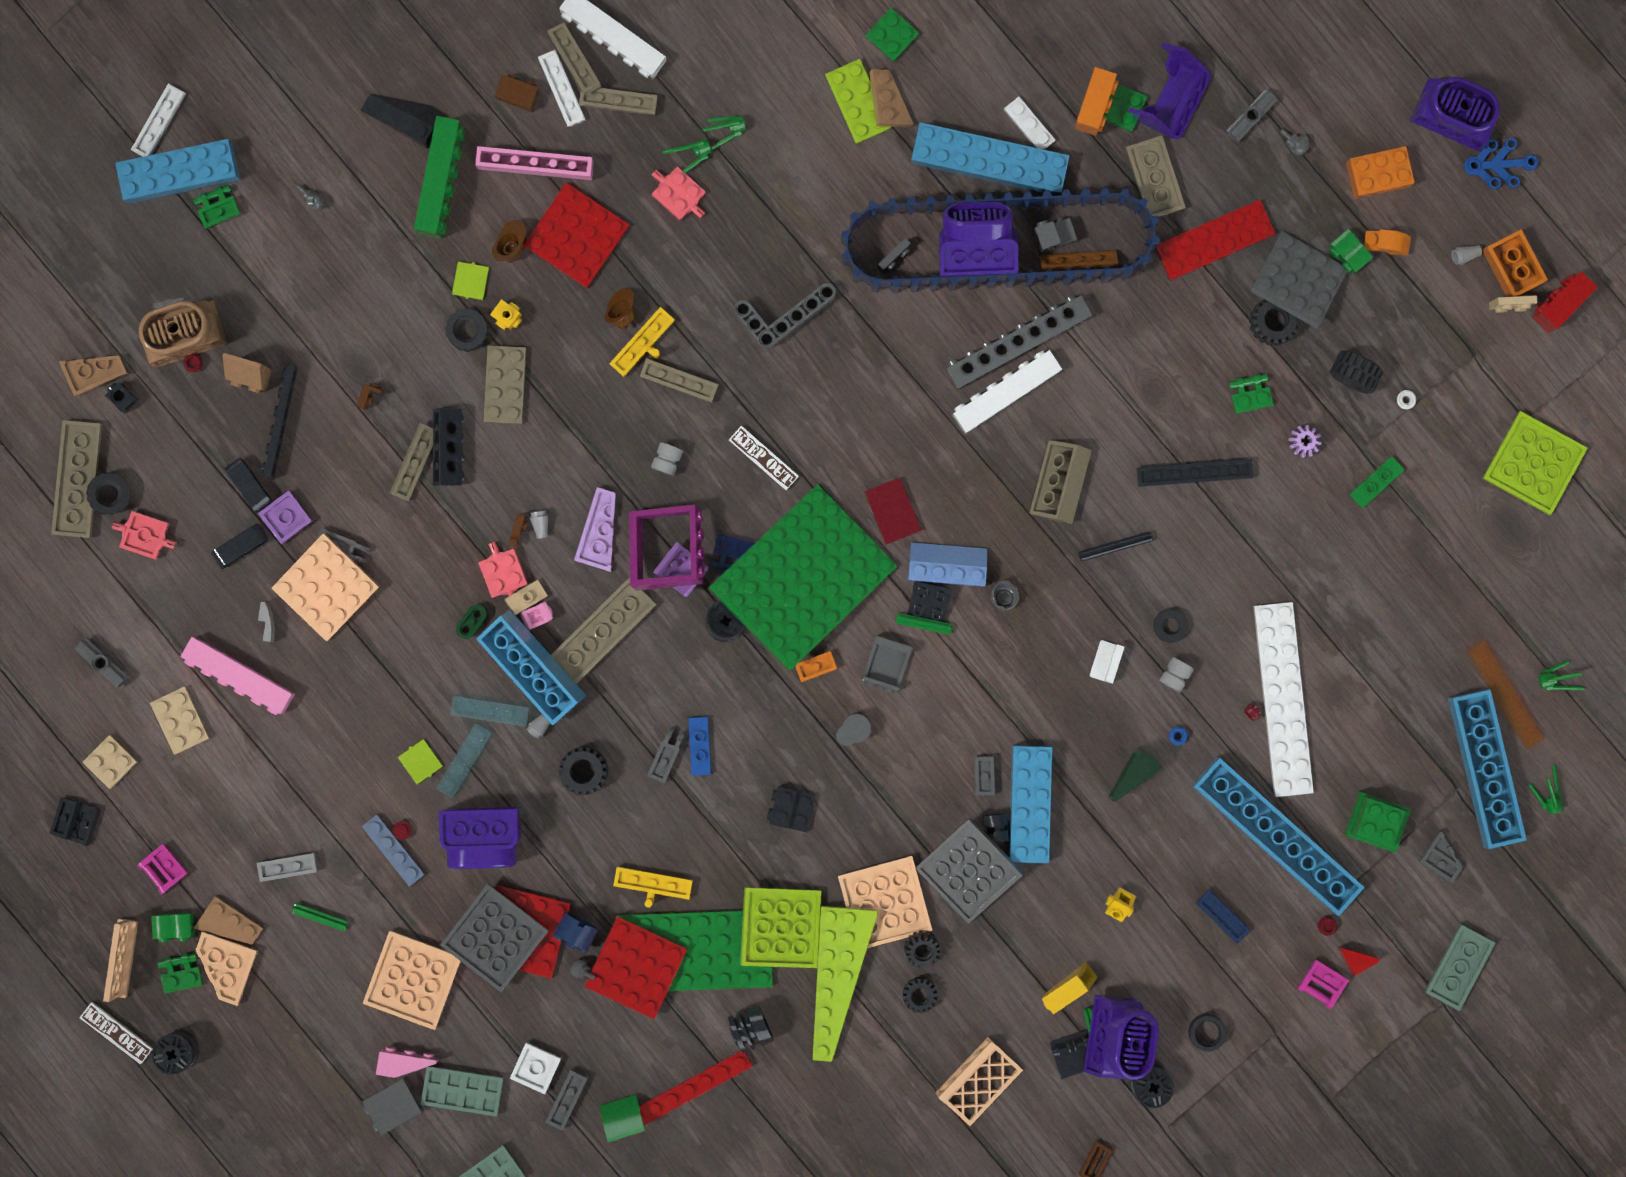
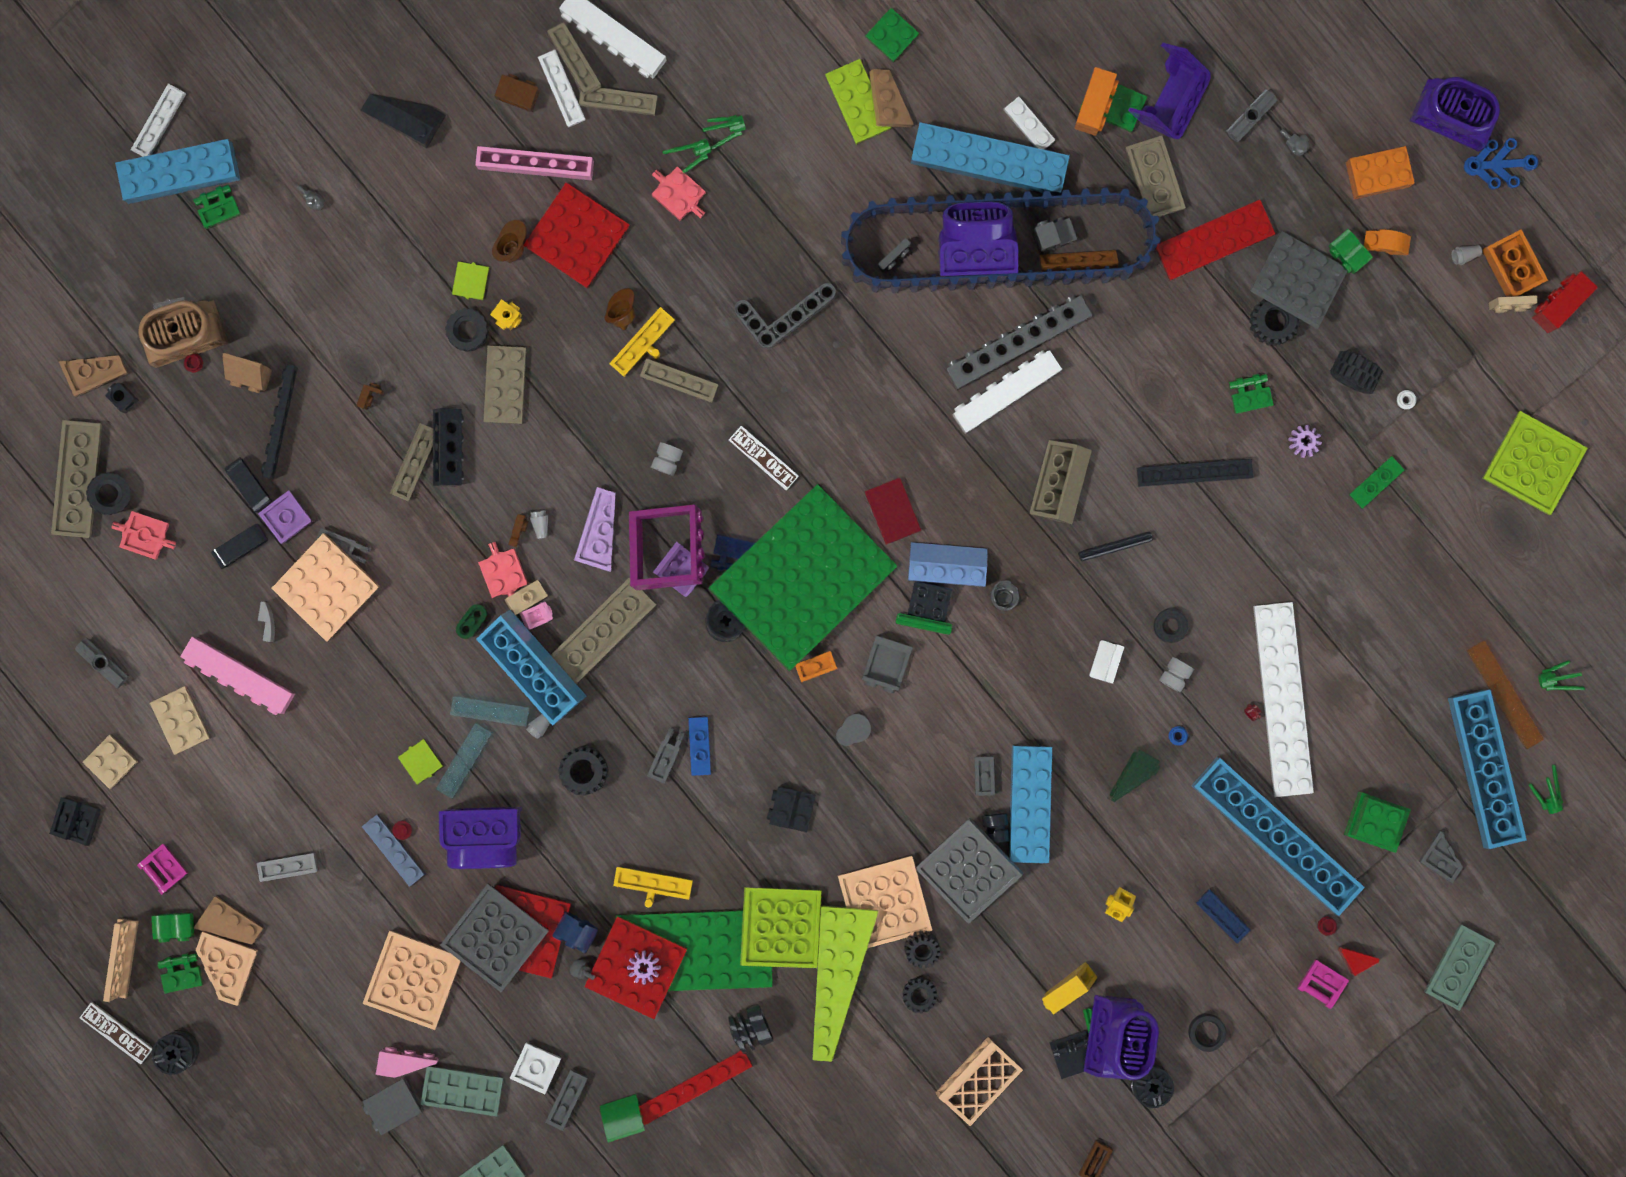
(320, 917): green axle -> none
(439, 177): green brick -> none
(637, 964): none -> lavender gear

